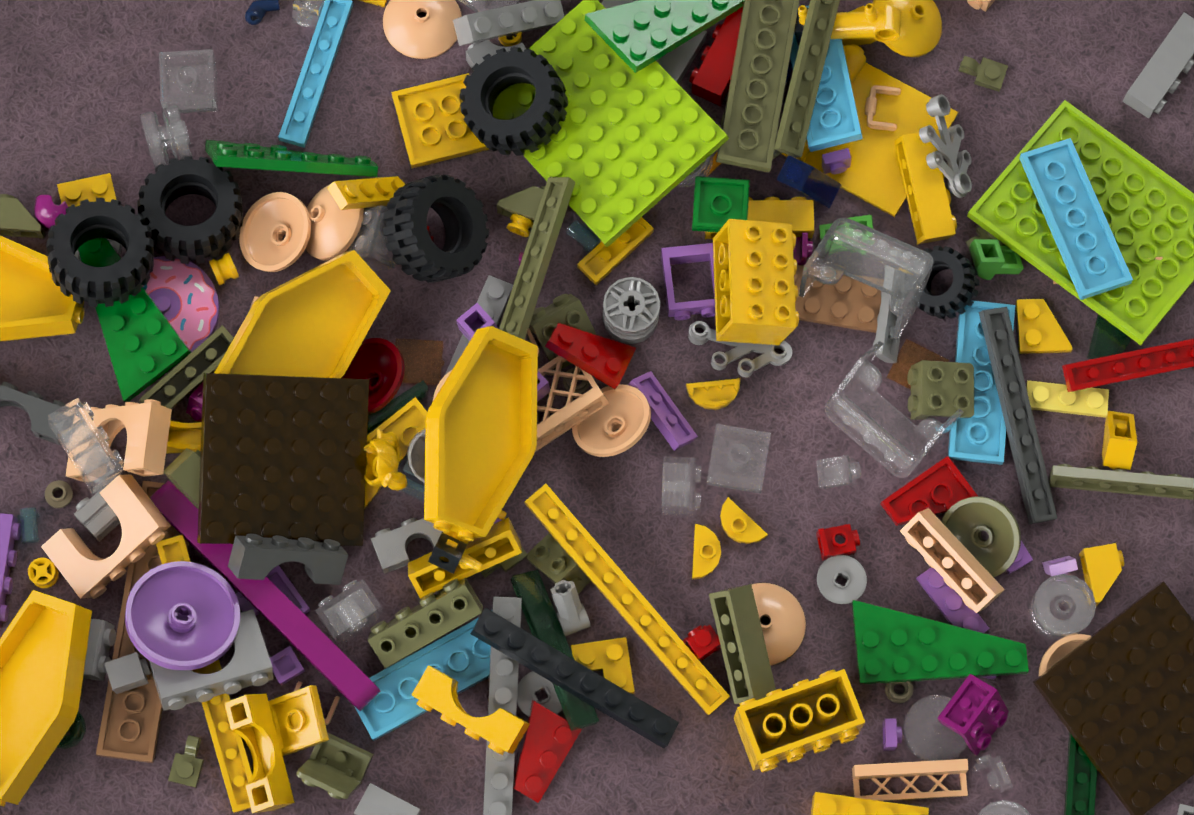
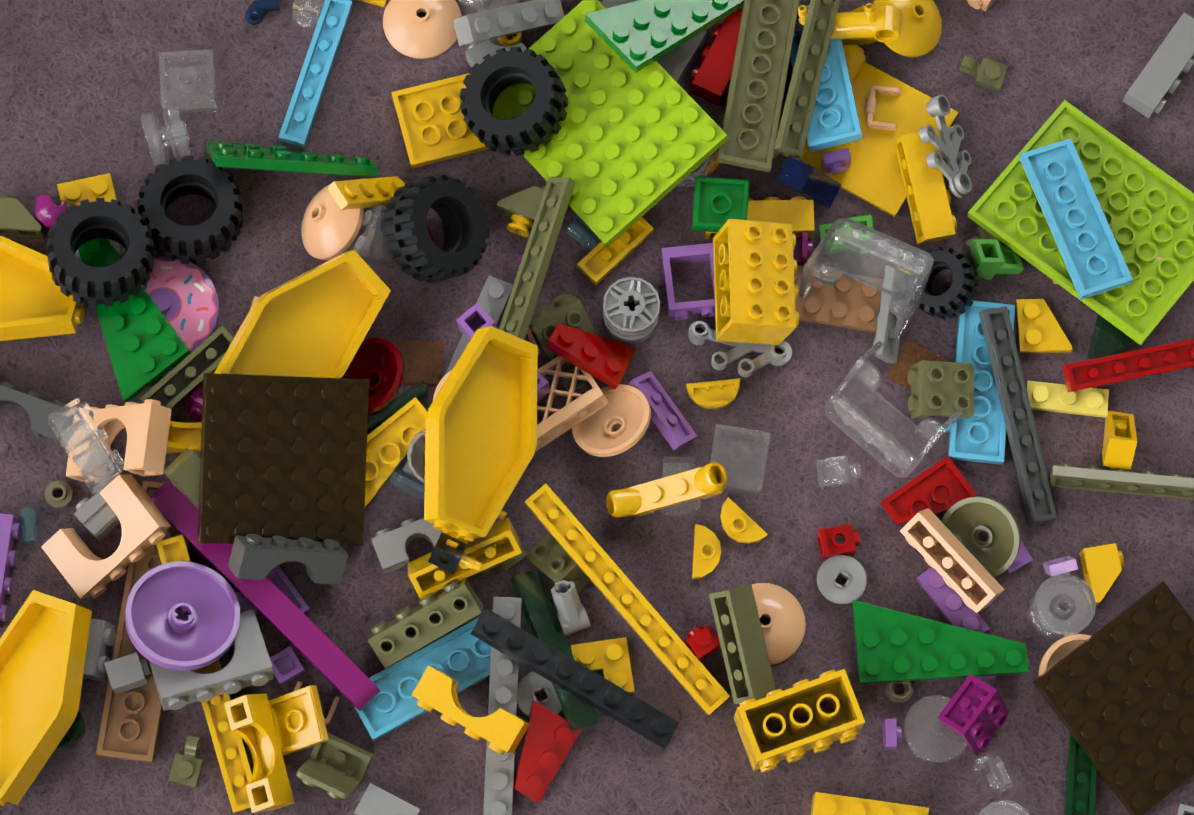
(38, 569): yellow wheel -> none
(224, 269): yellow wheel -> none
(264, 231): light nougat dish -> none
(349, 612): clear brick -> none
(384, 462): yellow hair -> none
(667, 491): none -> yellow plate
(911, 769): light nougat fence -> none

